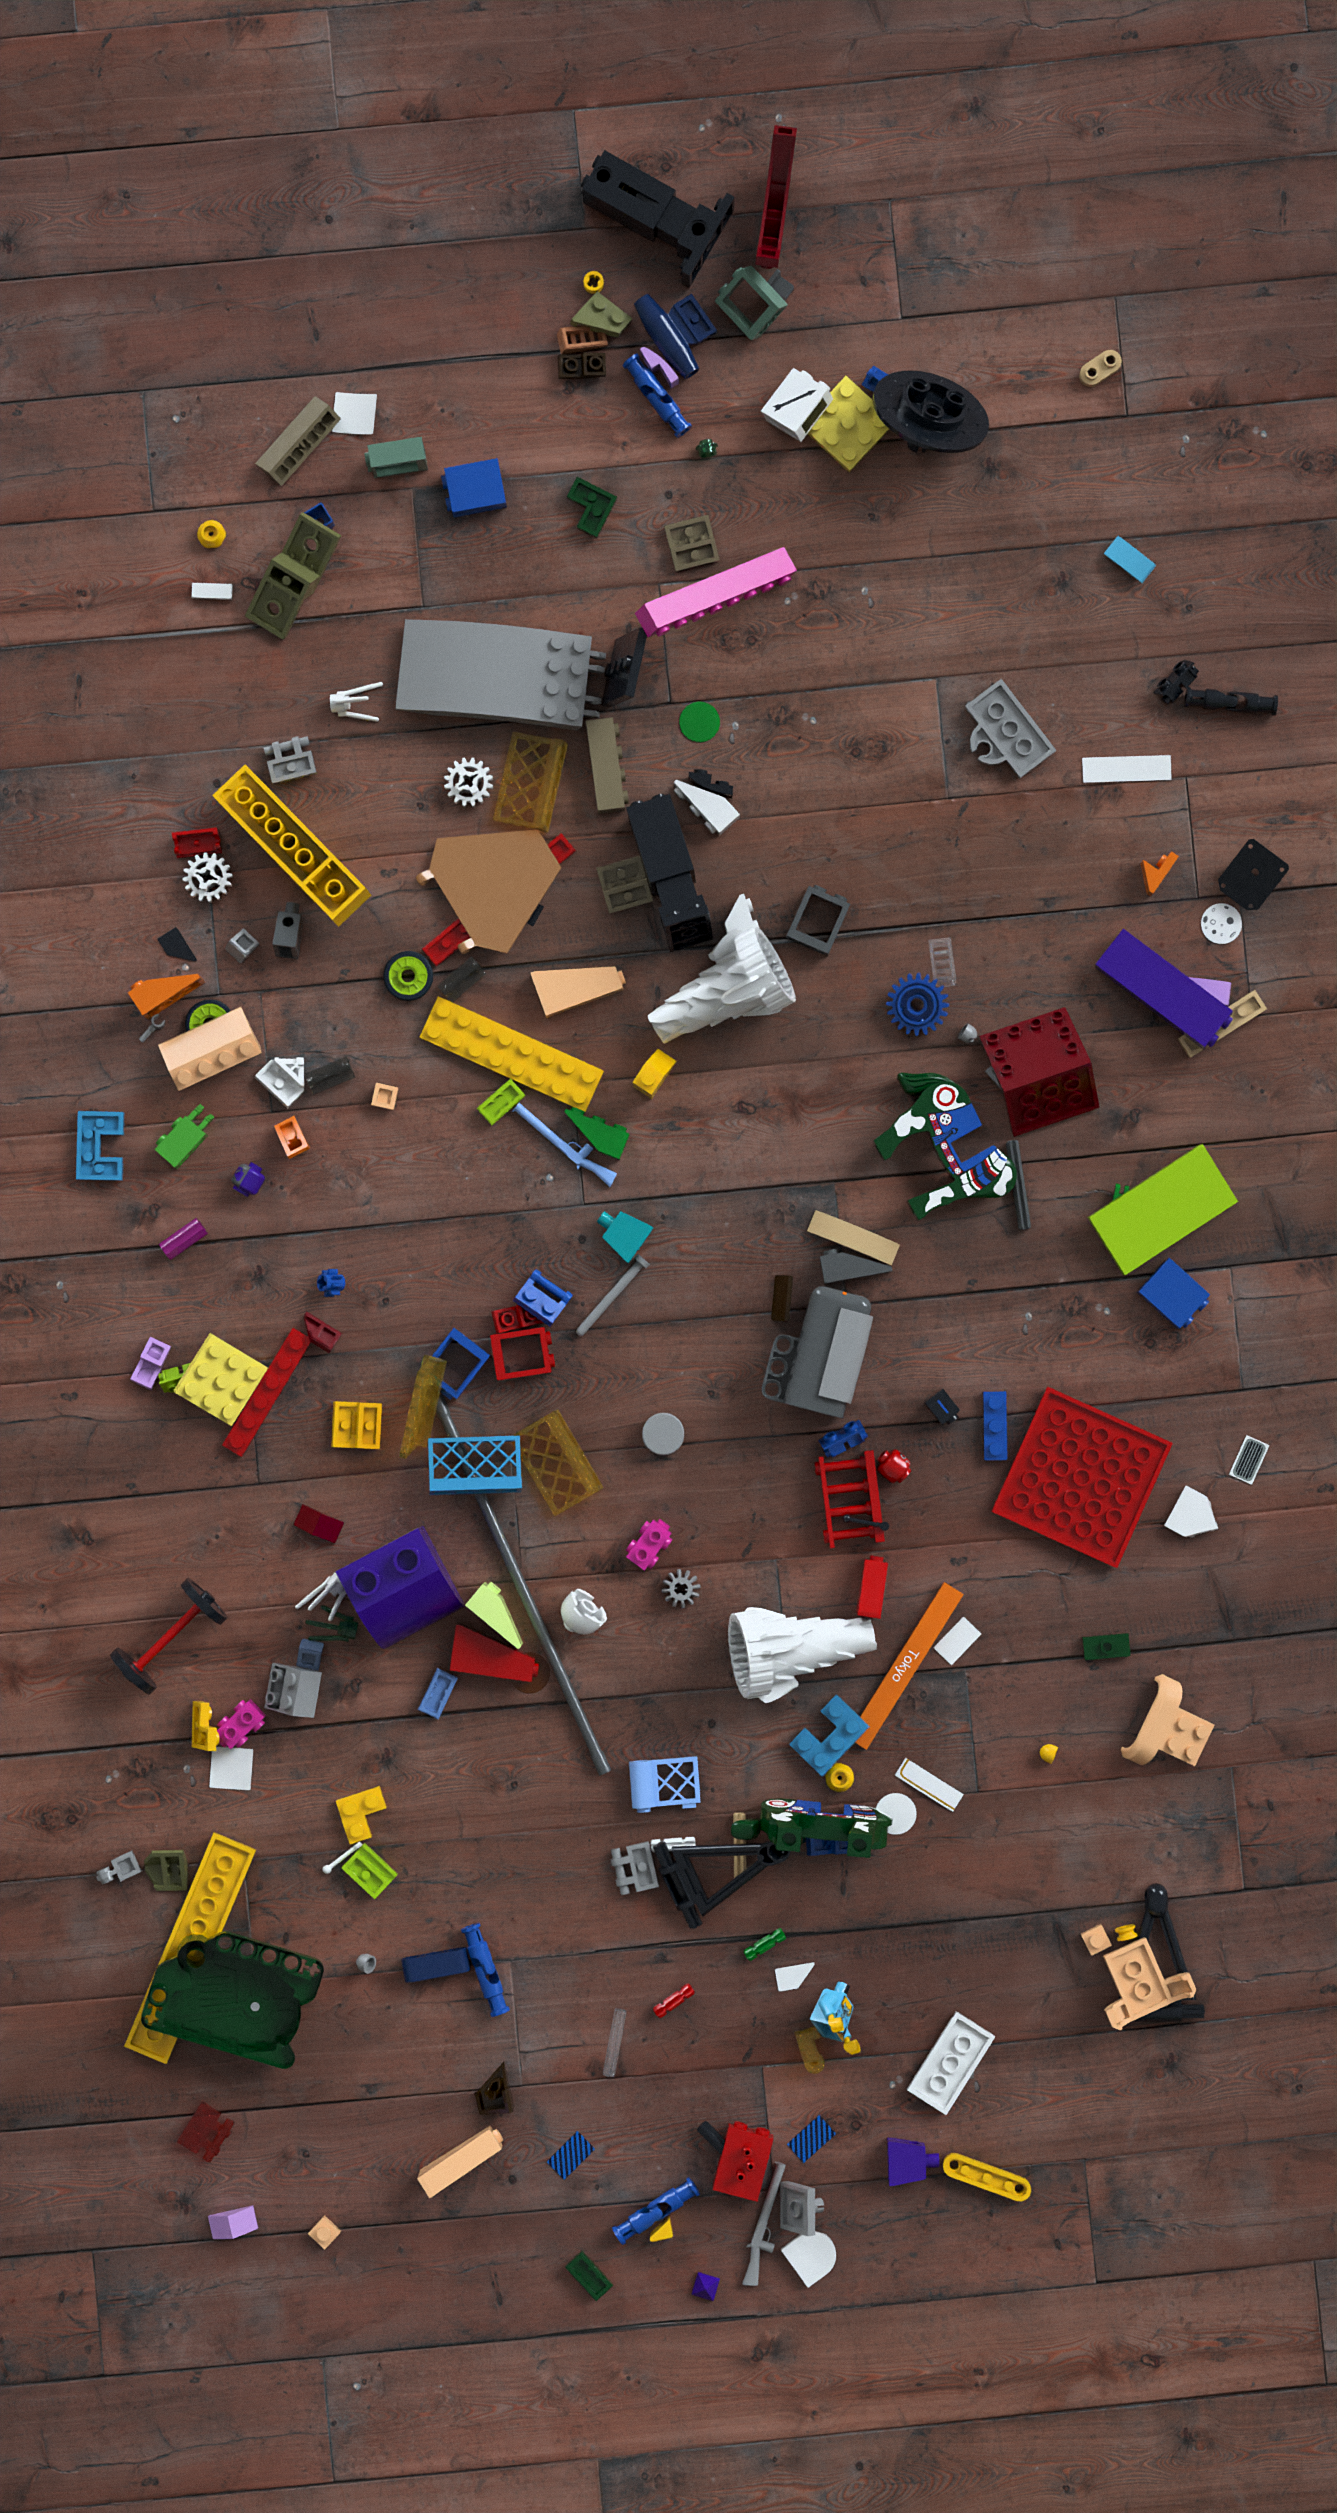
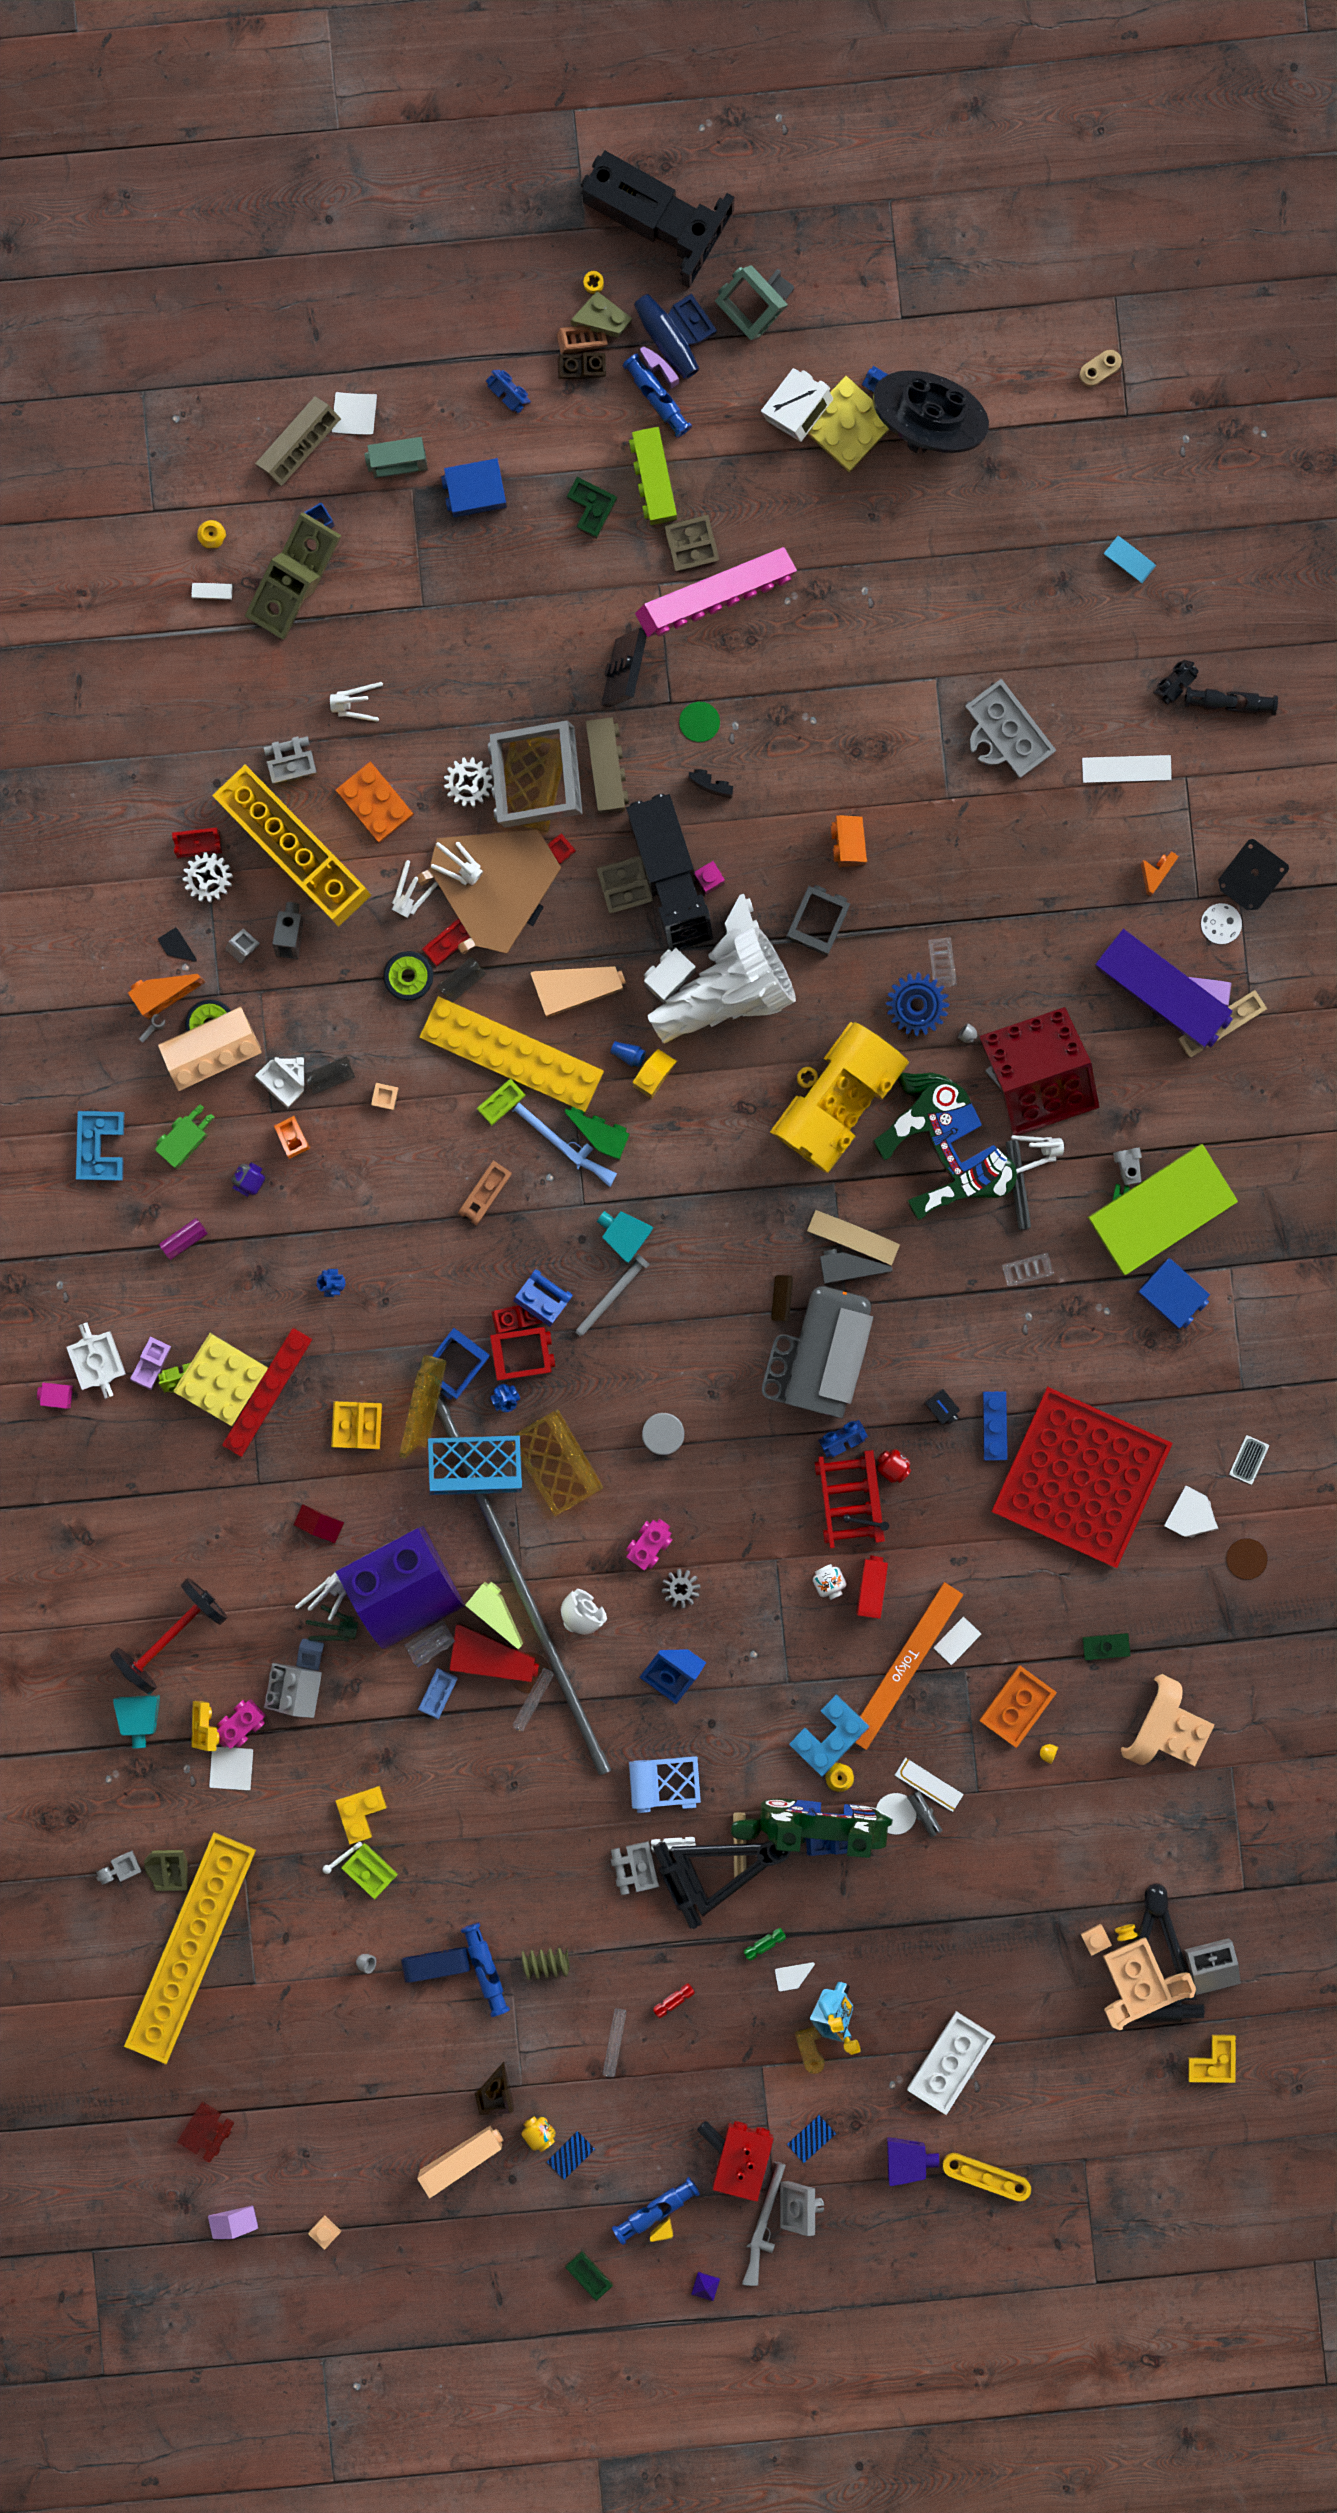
(55, 1395): none -> dark pink brick
(96, 1360): none -> white plate
(137, 1717): none -> teal torso
(233, 1998): dark green piece -> none
(321, 1333): dark red tile -> none
(374, 802): none -> orange plate
(404, 904): none -> white plant
(429, 1643): none -> clear plate
(470, 871): none -> white plant
(485, 1192): none -> nougat plate
(496, 673): light grey hinge -> none
(505, 1398): none -> blue gear
(515, 394): none -> blue hinge
(533, 1699): none -> clear axle
(538, 2133): none -> yellow head
(545, 1964): none -> olive piece
(570, 771): none -> light grey window
(630, 1054): none -> blue cone
(654, 476): none -> lime brick
(669, 974): none -> white brick
(673, 1672): none -> blue slope
(707, 448): clear green plate -> none
(709, 878): none -> dark pink brick
(713, 808): white slope -> none
(773, 1649): white cone -> none
(776, 197): dark red arch -> none
(803, 1071): none -> yellow bush
(811, 2256): white tile -> none
(829, 1582): none -> white head
(850, 841): none -> orange slope
(857, 1072): none -> yellow cylinder
(924, 1813): none -> dark grey pin
(1017, 1706): none -> orange plate
(1046, 1263): none -> clear slope
(1049, 1147): none -> white plant
(1126, 1160): none -> light grey plate
(1213, 1966): none -> light grey slope
(1220, 2066): none -> yellow plate
(1247, 1558): none -> reddish brown sticker

